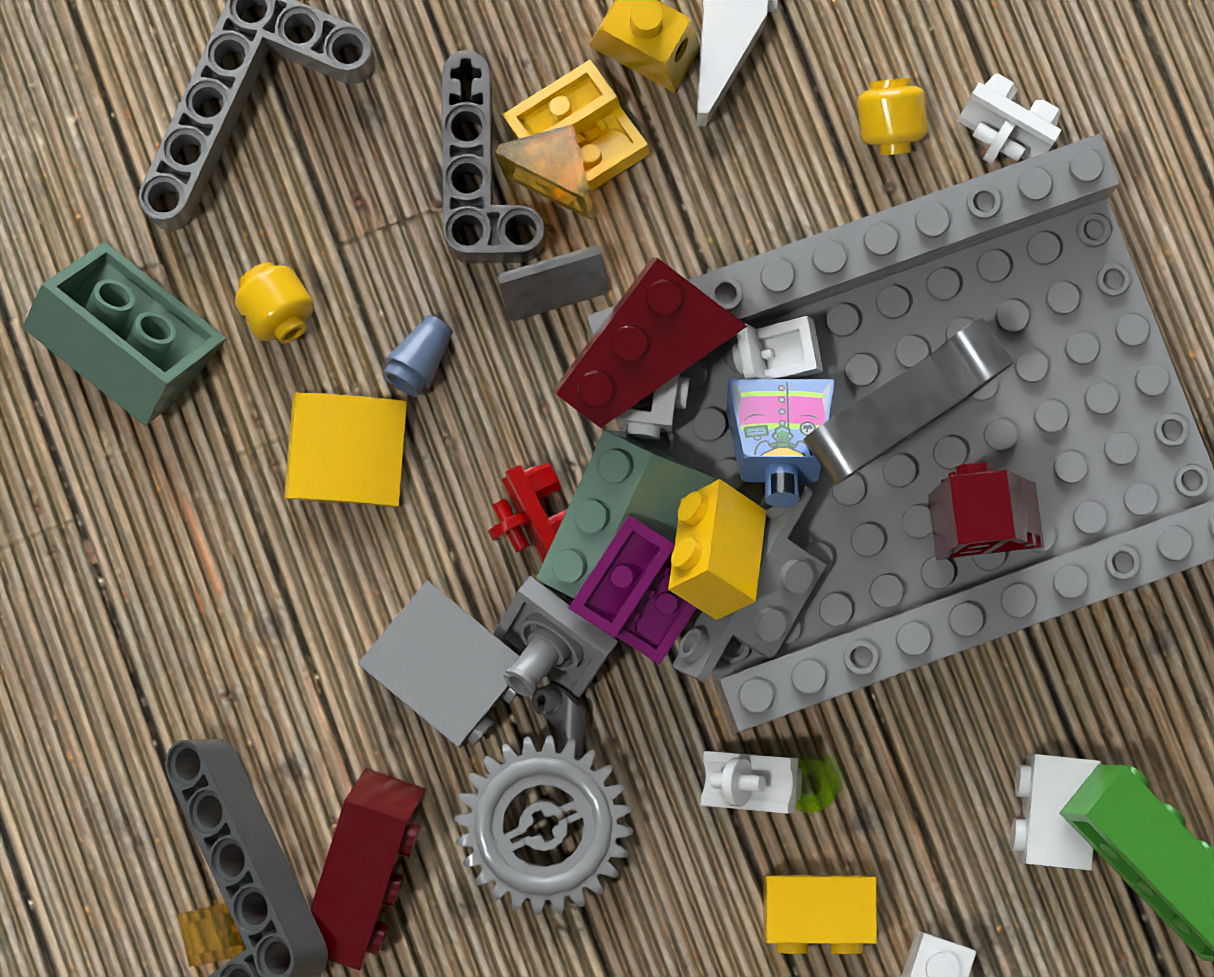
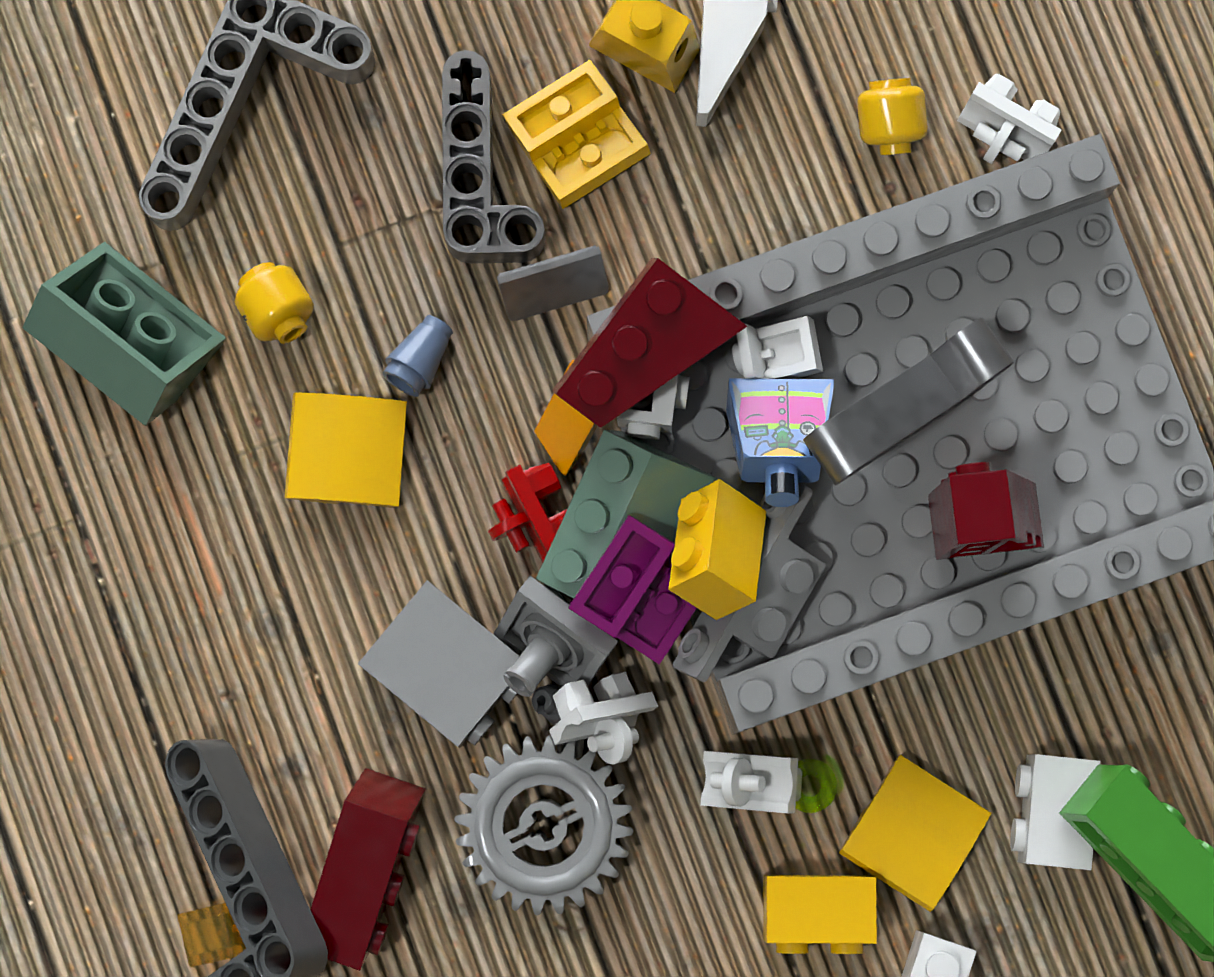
(552, 167): clear yellow slope -> none
(564, 432): none -> light orange slope
(604, 723): none -> white hips
(915, 833): none -> yellow slope

